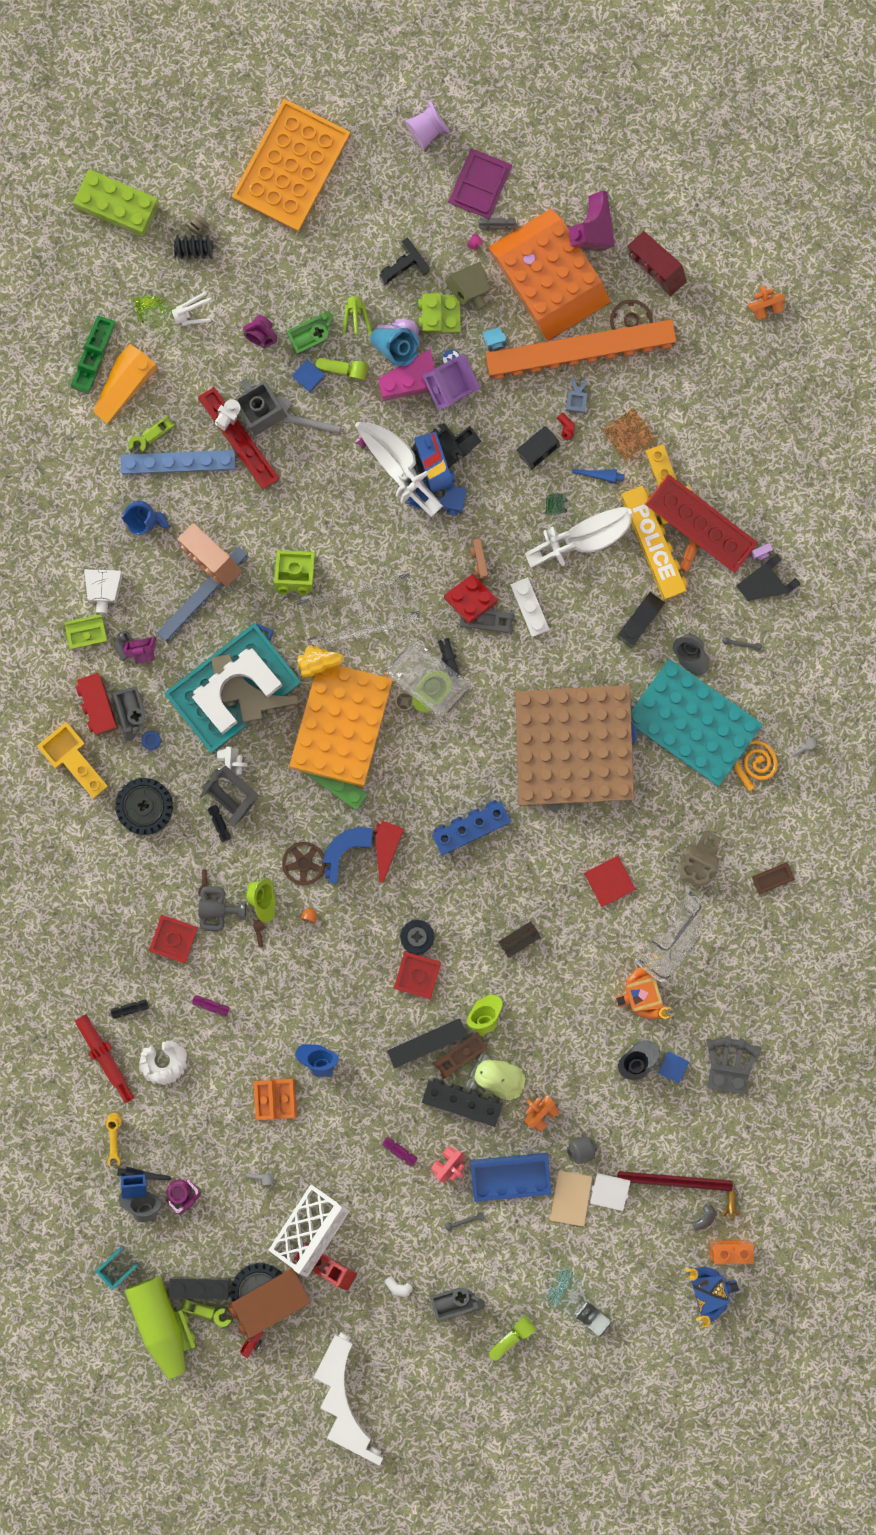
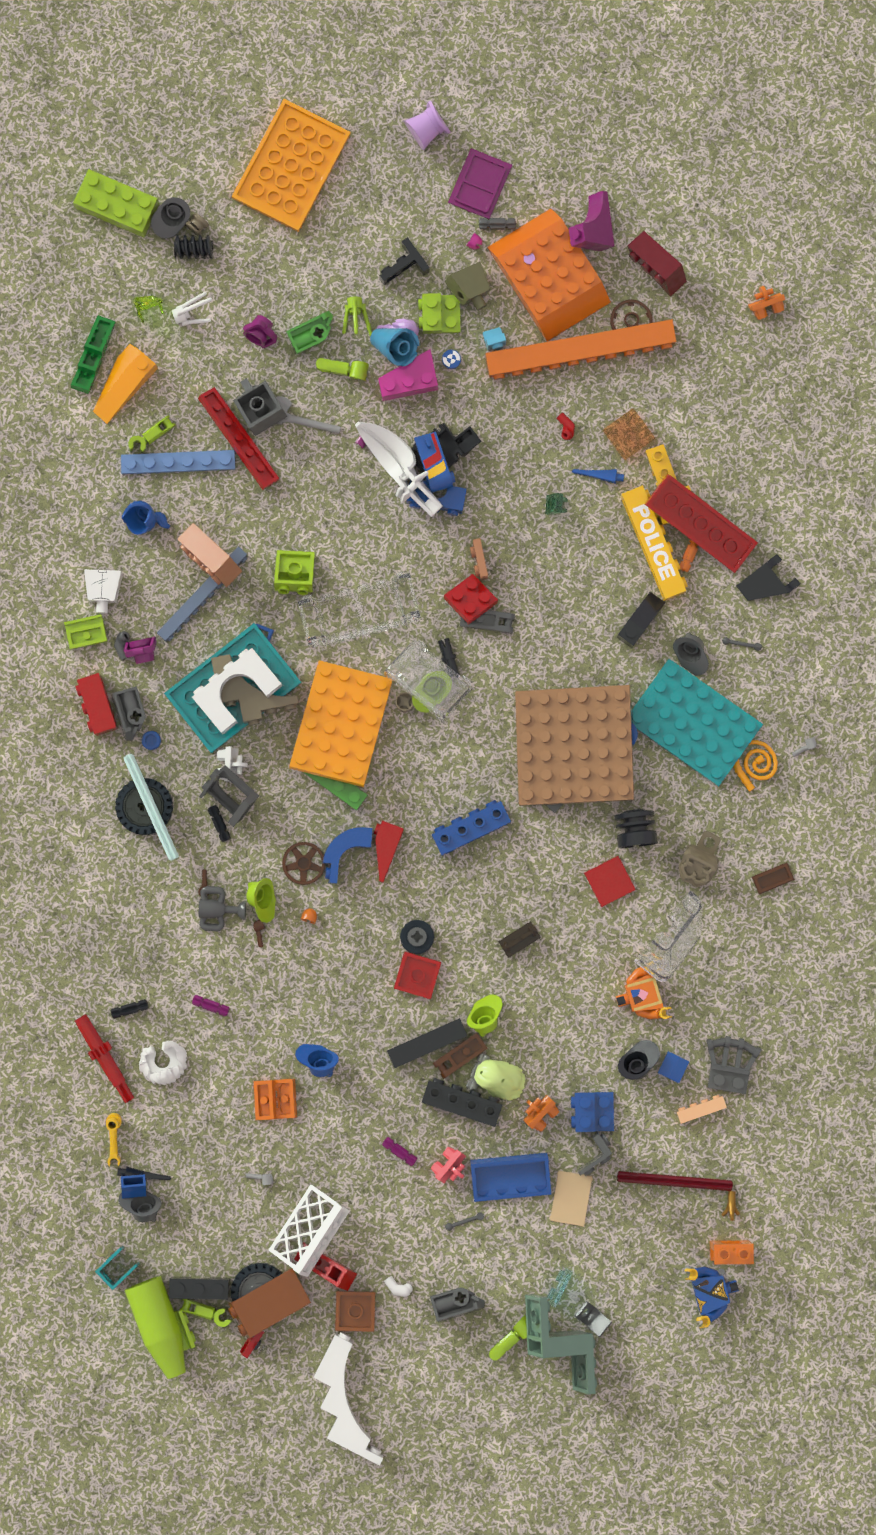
(63, 748): yellow plate -> none
(151, 807): none -> light aqua axle
(170, 217): none -> dark grey piece
(173, 939): red plate -> none
(180, 1193): magenta piece -> none
(227, 414): white hips -> none
(308, 375): blue piece -> none
(317, 660): yellow rock -> none
(355, 1311): none -> dark orange plate
(451, 381): medium lavender panel -> none
(529, 607): white plate -> none
(538, 447): black hinge -> none
(571, 1343): none -> sand green bracket
(576, 399): sand blue plate -> none
(581, 1150): dark grey head -> none
(586, 536): white piece -> none
(593, 1111): none -> blue plate
(602, 1158): none -> dark grey bracket
(610, 1192): white piece -> none
(635, 829): none -> black wheel
(702, 1109): none -> light nougat piece
(707, 1219): dark grey arm -> none
(762, 552): lavender plate -> none

